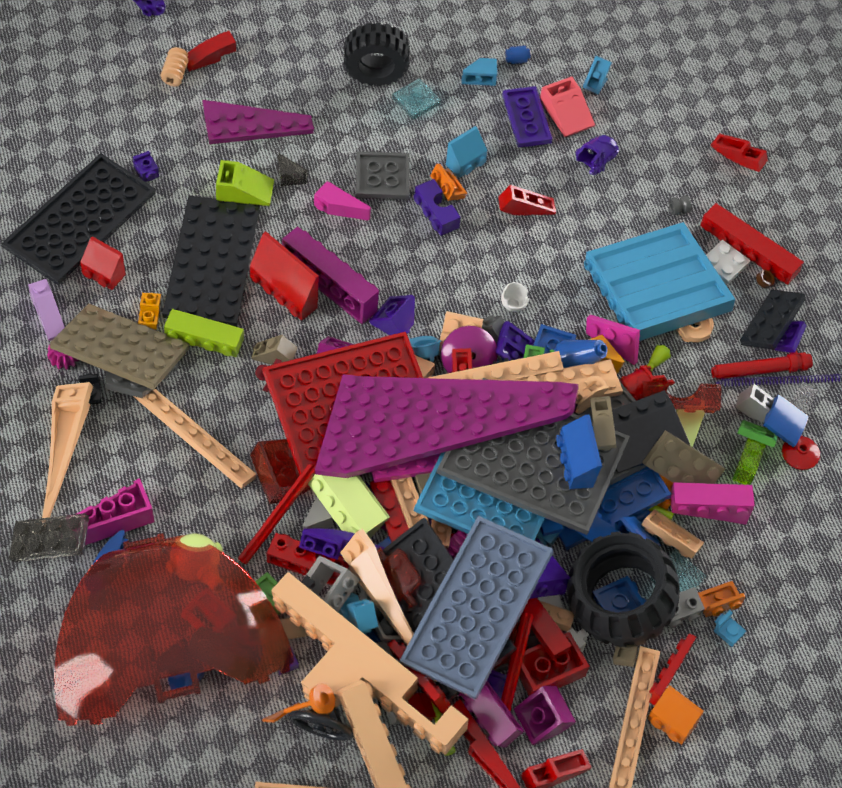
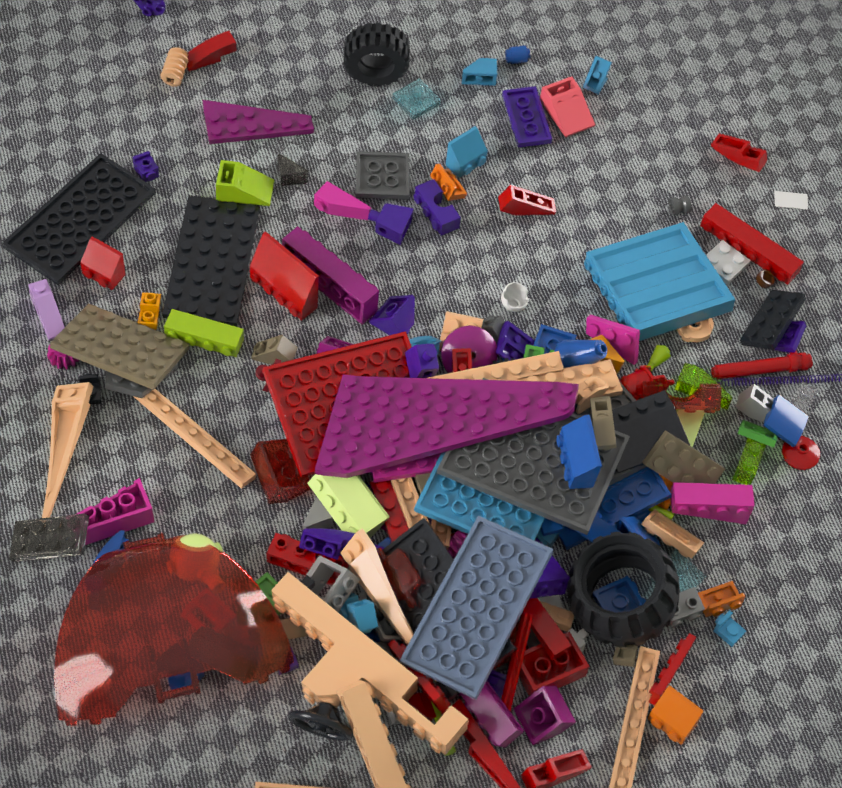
(277, 514): red axle -> none
(320, 699): orange piece -> none
(392, 221): none -> dark purple torso
(422, 361): none -> dark purple torso
(603, 150): dark purple helmet -> none
(690, 379): none -> clear neon green slope
(791, 200): none -> white sticker

